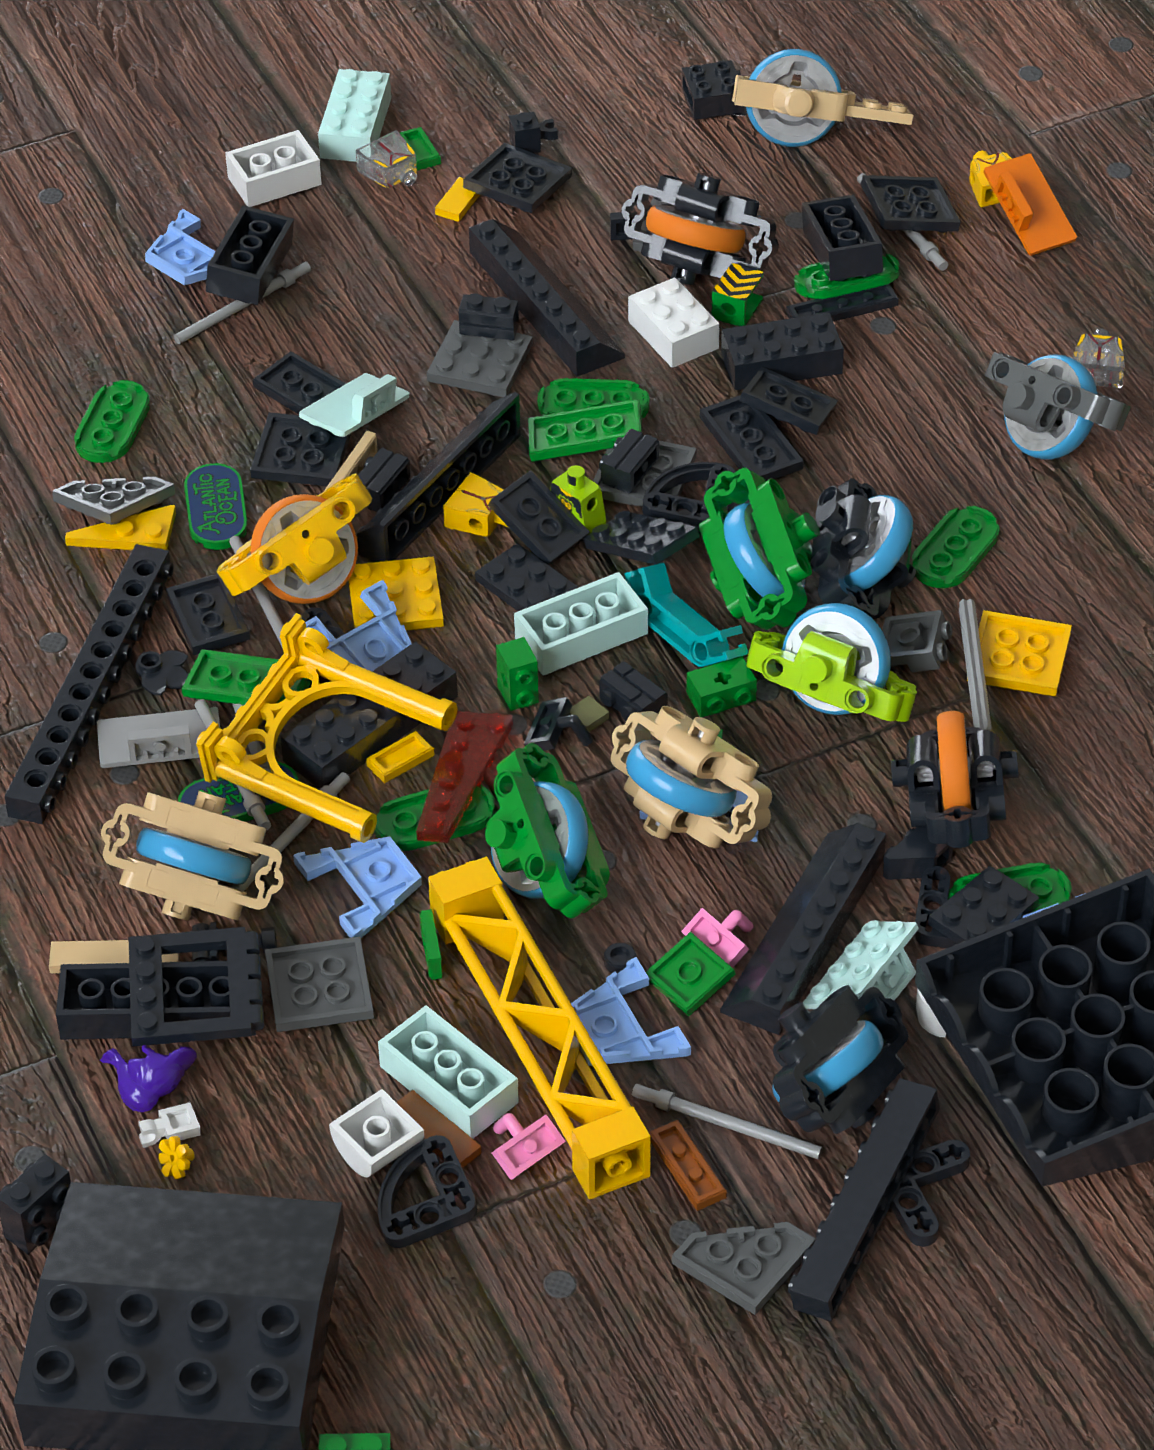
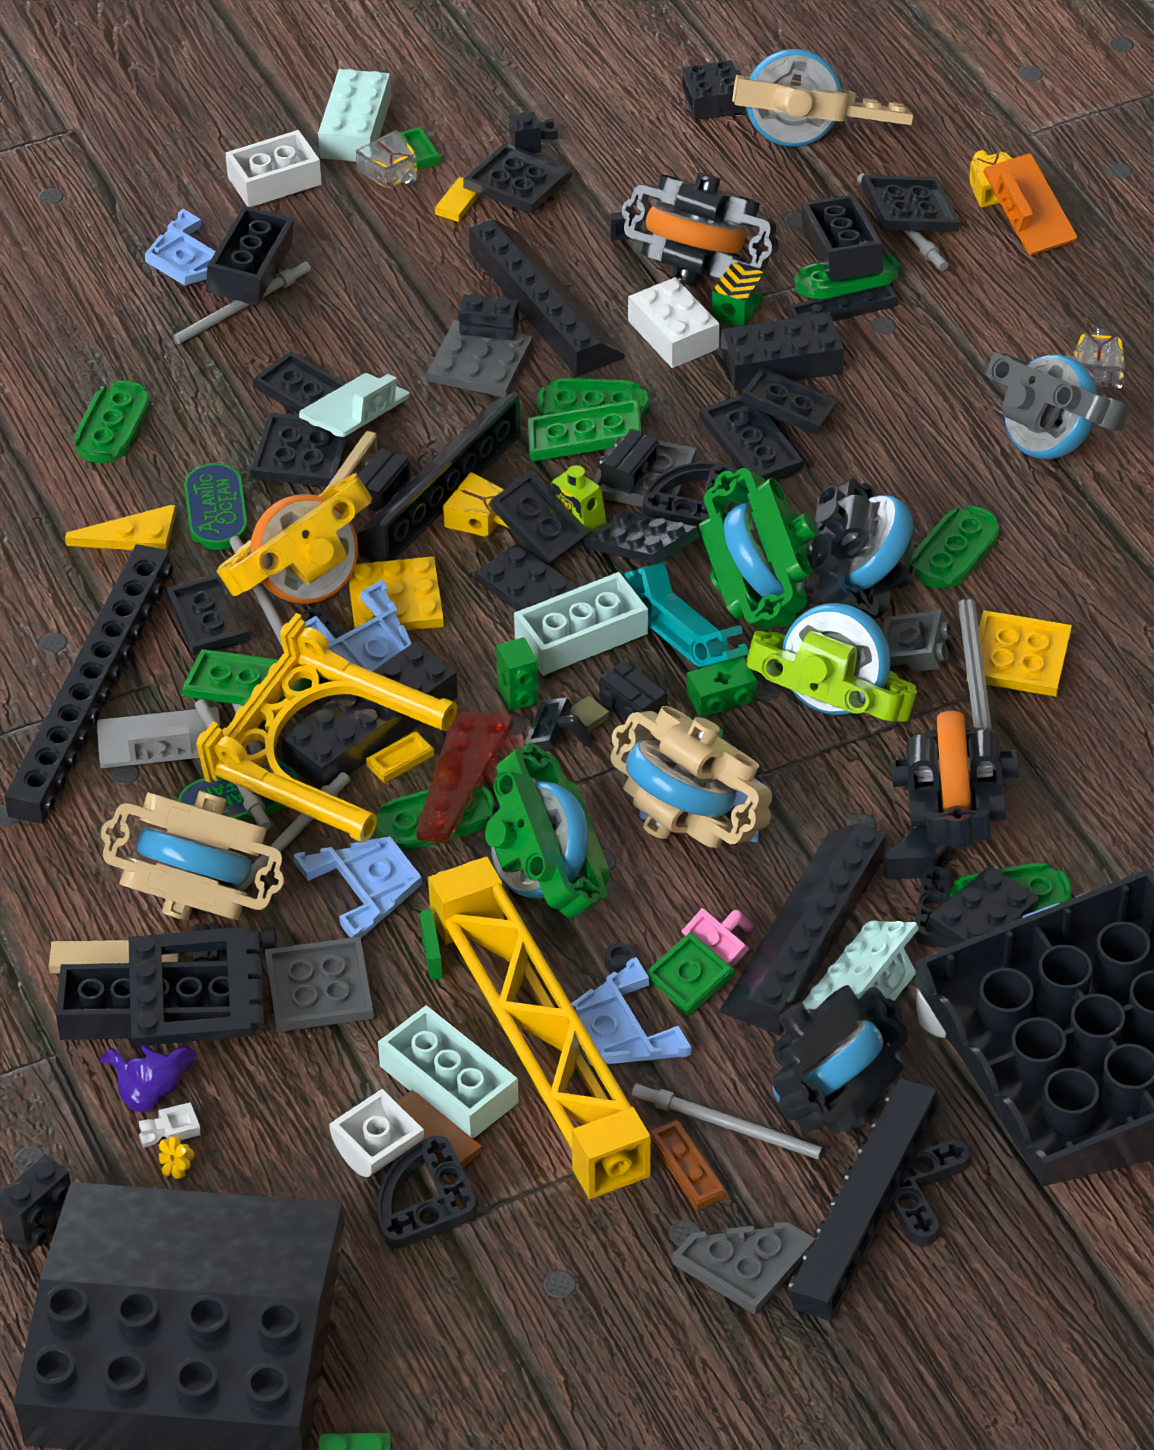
(114, 498): dark grey plate -> none
(161, 671): black plate -> none
(527, 1144): bright pink plate -> none

